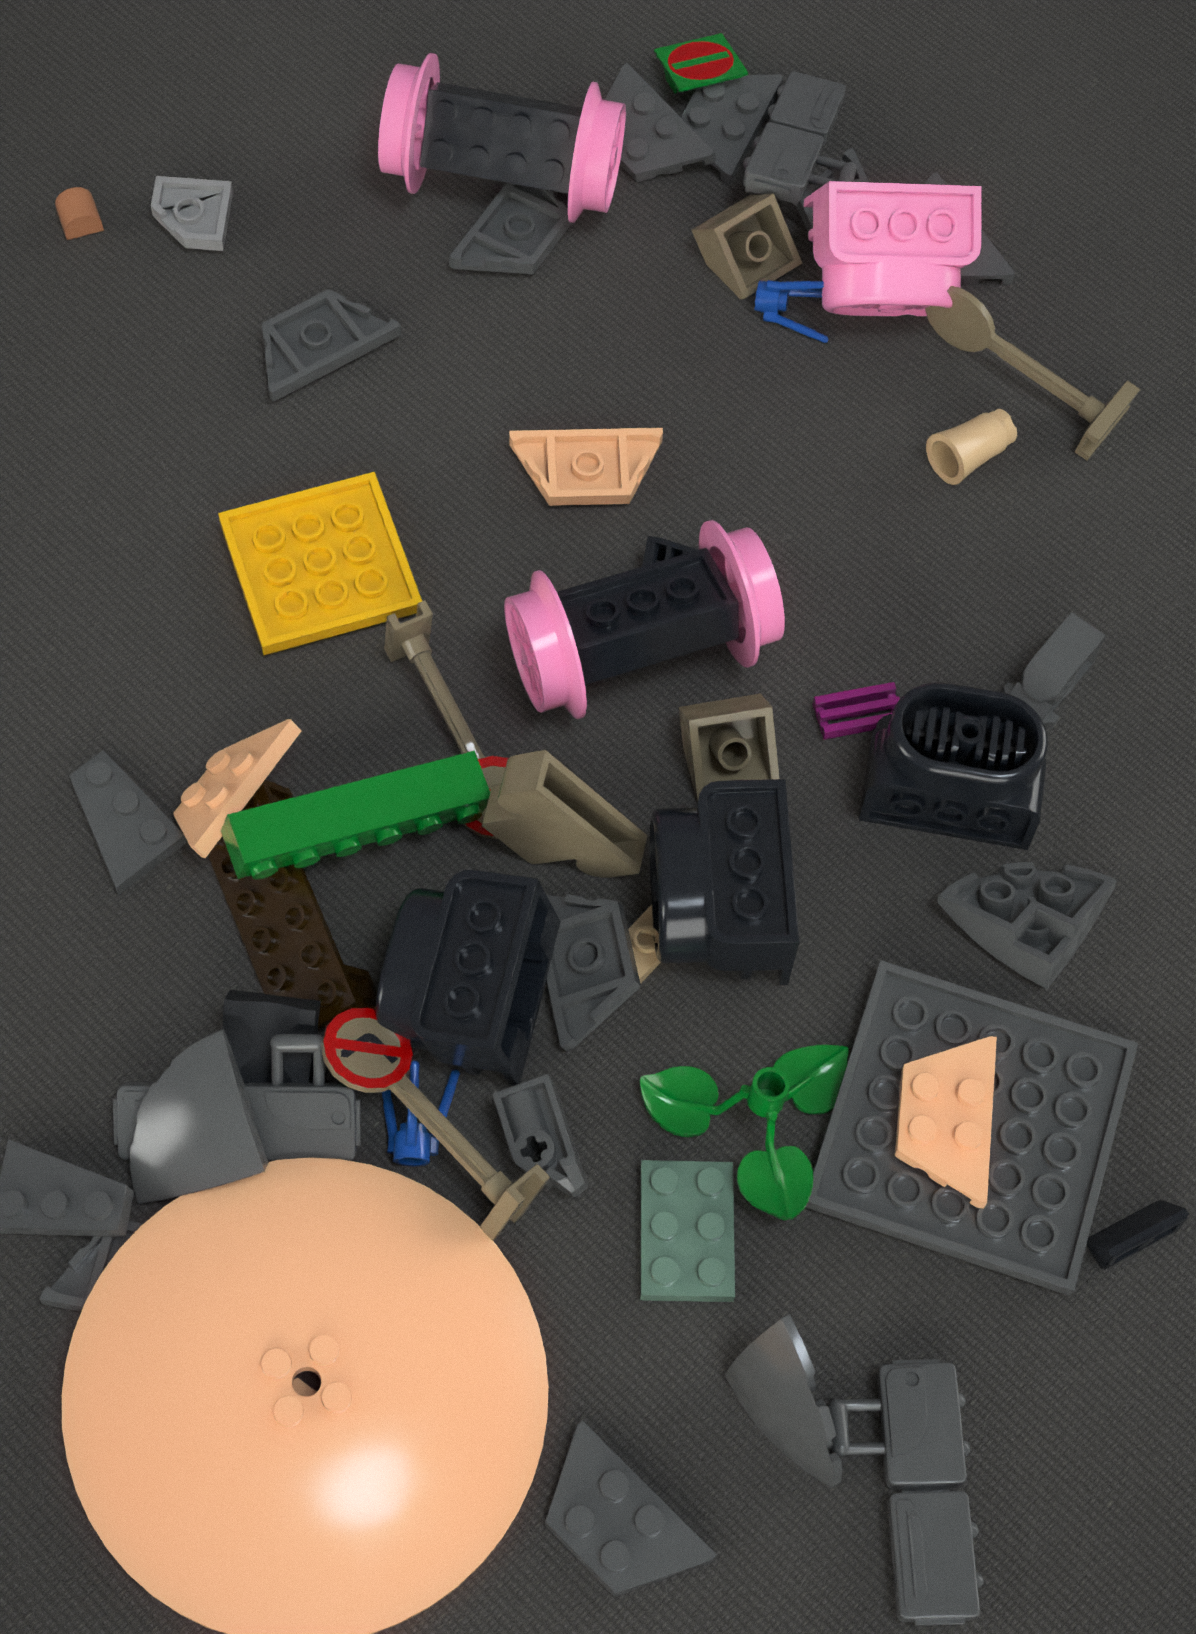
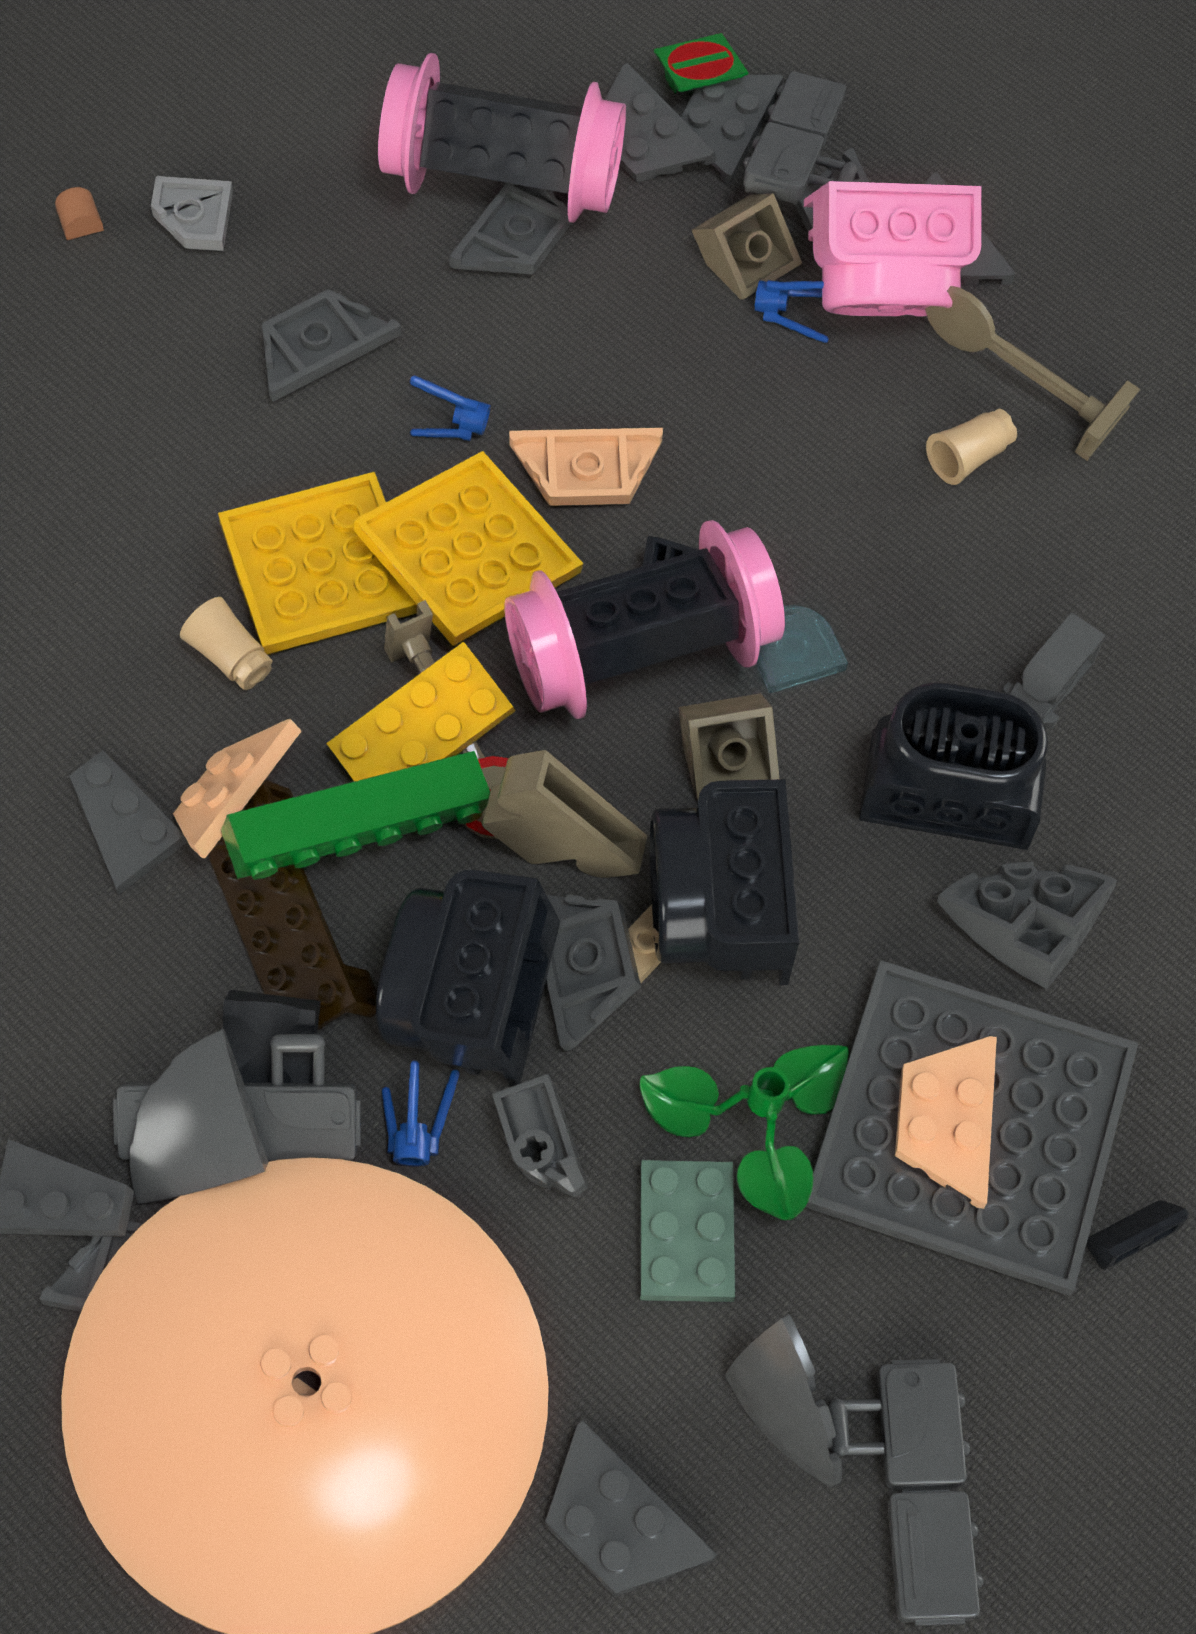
(226, 643): none -> tan plant
(377, 1060): dark tan piece -> none
(424, 719): none -> yellow plate
(465, 545): none -> yellow plate
(468, 413): none -> blue plant
(804, 652): none -> clear light blue tile
(853, 704): magenta tile -> none

